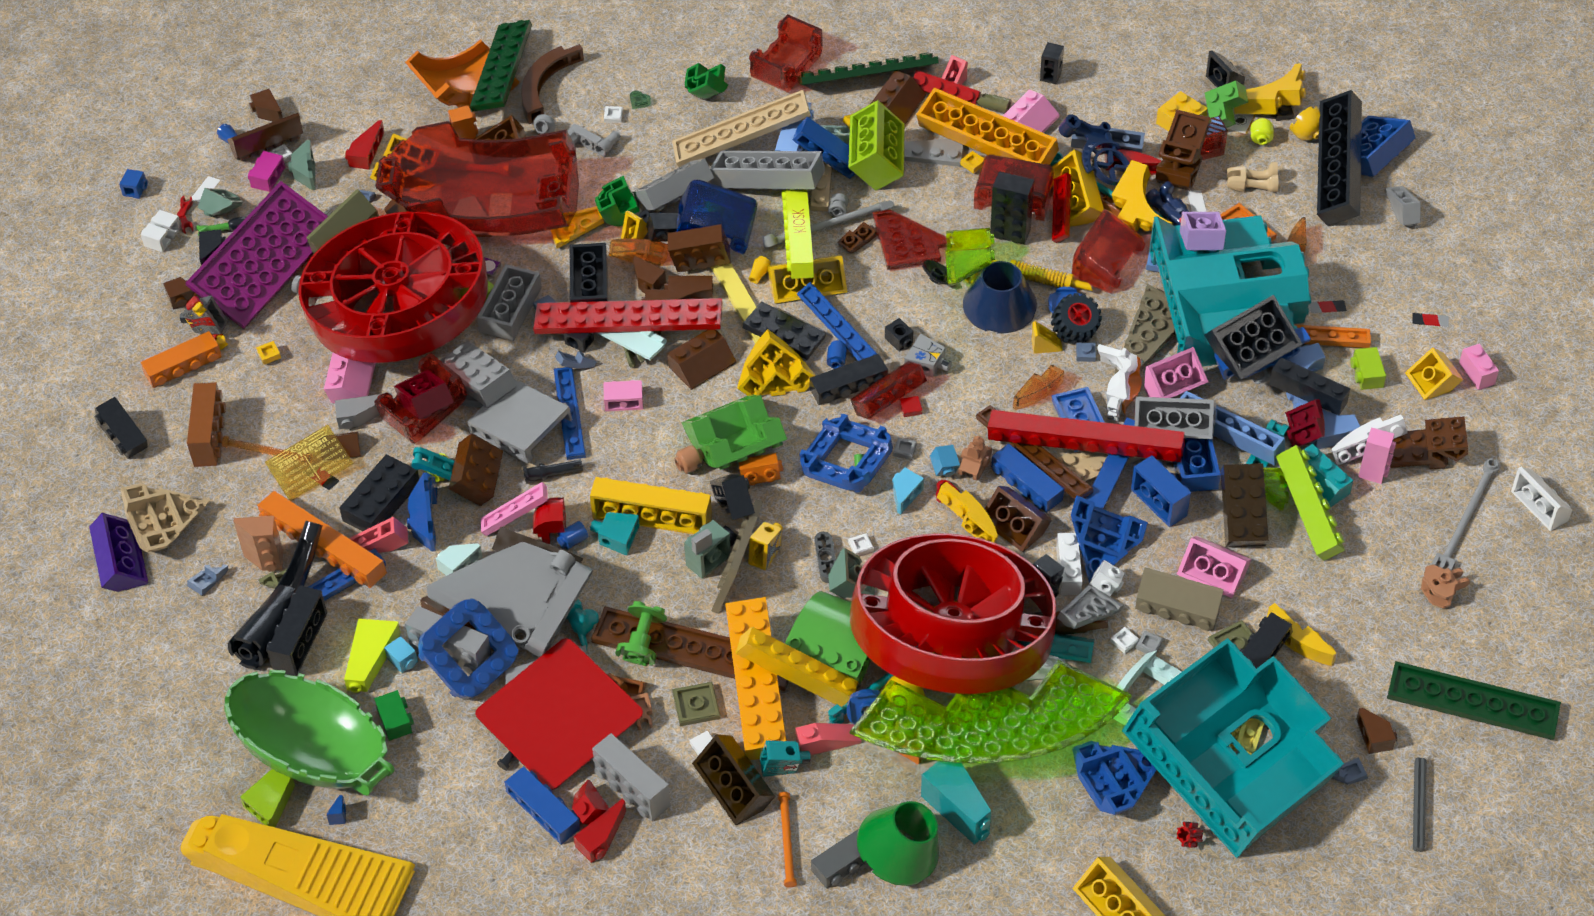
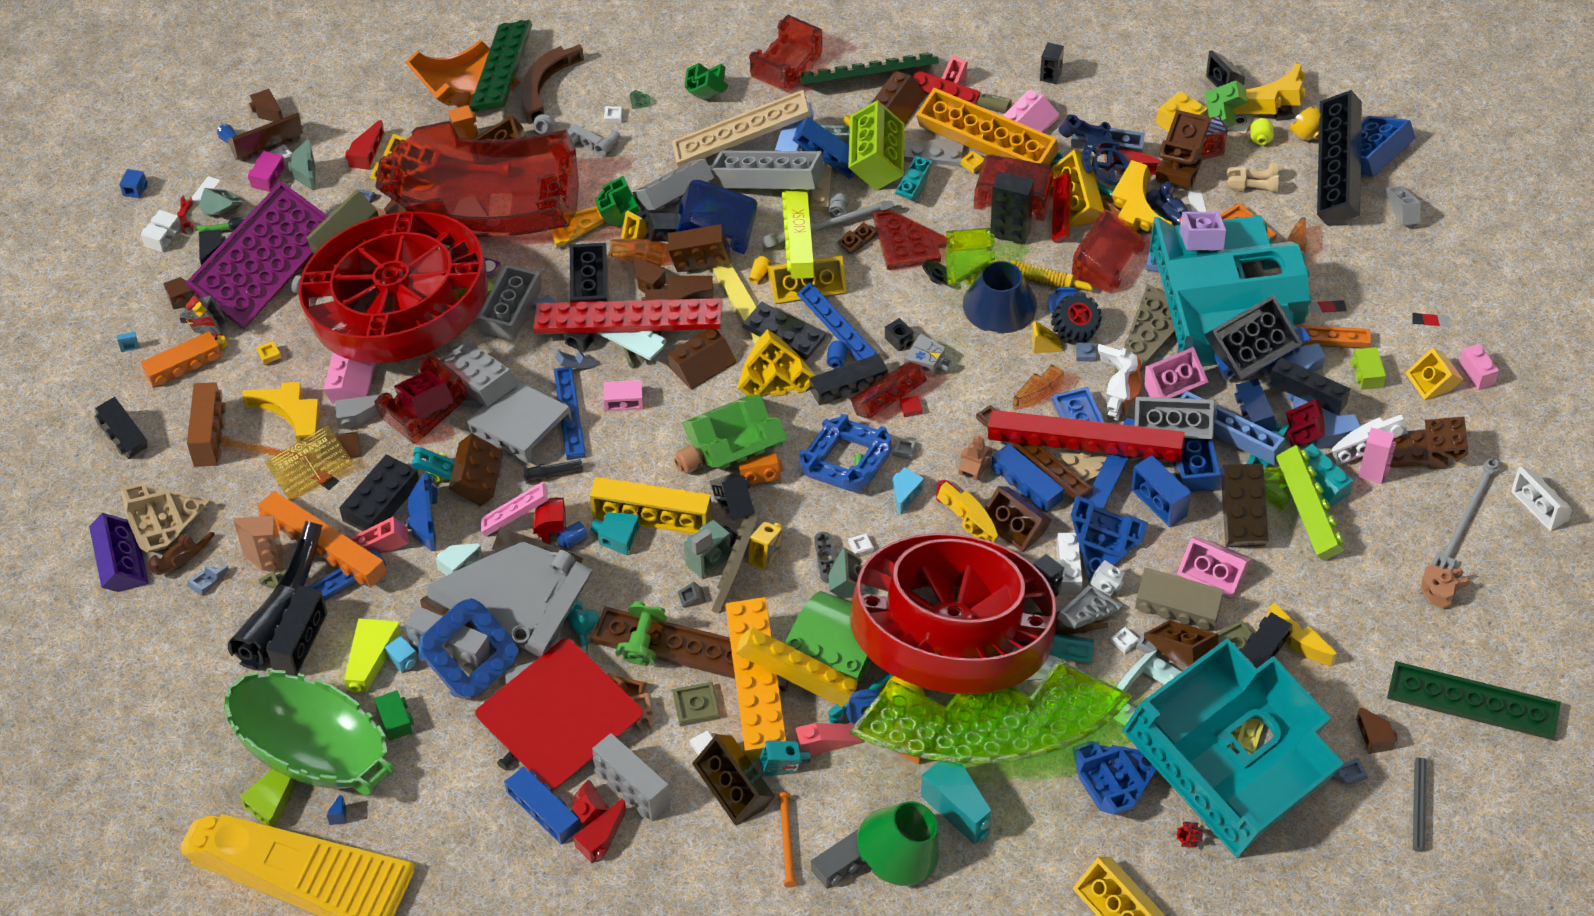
(128, 341): none -> dark azure tile
(178, 554): none -> reddish brown animal
(289, 404): none -> yellow arch
(691, 595): none -> dark grey slope
(915, 178): none -> teal slope
(944, 460): dark azure brick -> none
(1182, 642): none -> reddish brown slope
(1255, 404): none -> dark blue brick

